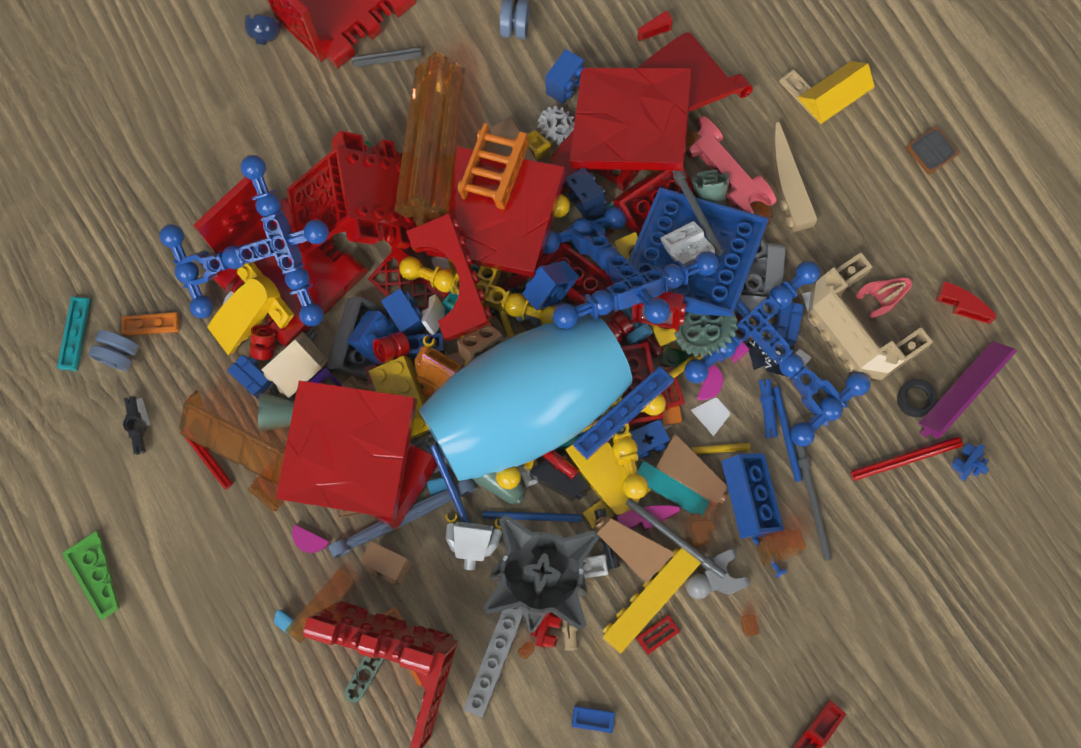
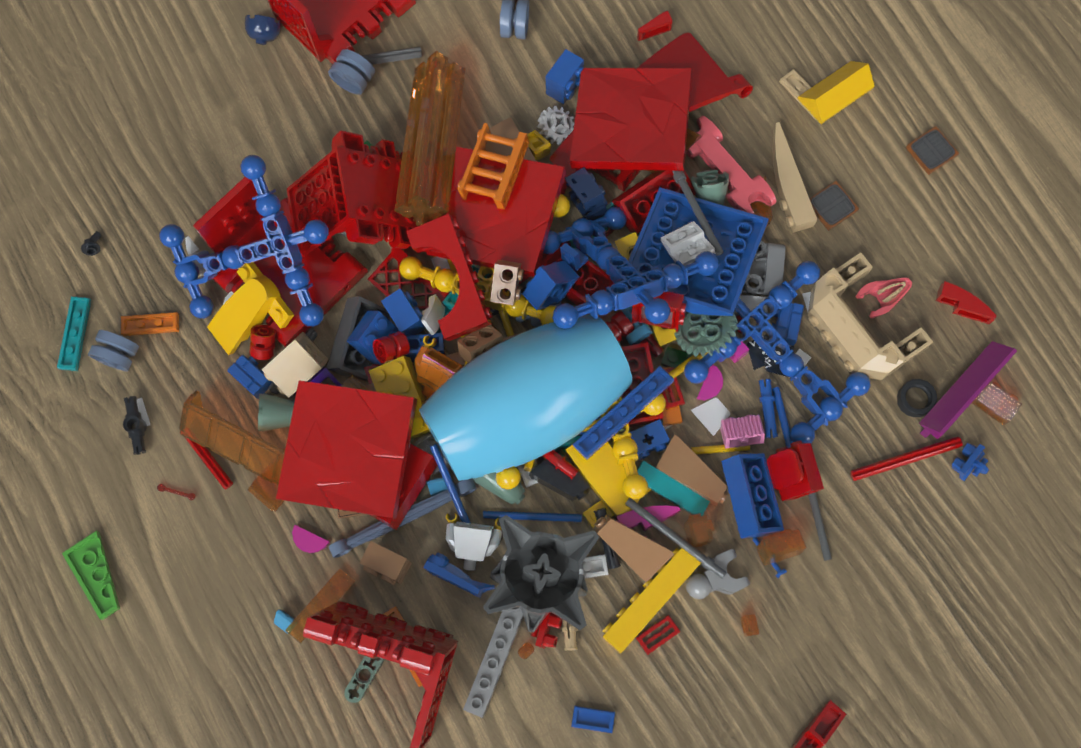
(90, 246): none -> black plate
(162, 488): none -> clear red hinge
(191, 249): none -> white slope
(351, 71): none -> sand blue wheel
(440, 567): none -> blue slope
(502, 281): none -> medium nougat brick
(573, 257): none -> blue bracket
(742, 431): none -> bright pink brick
(795, 471): none -> red brick
(833, 205): none -> tile
(997, 403): none -> clear orange brick

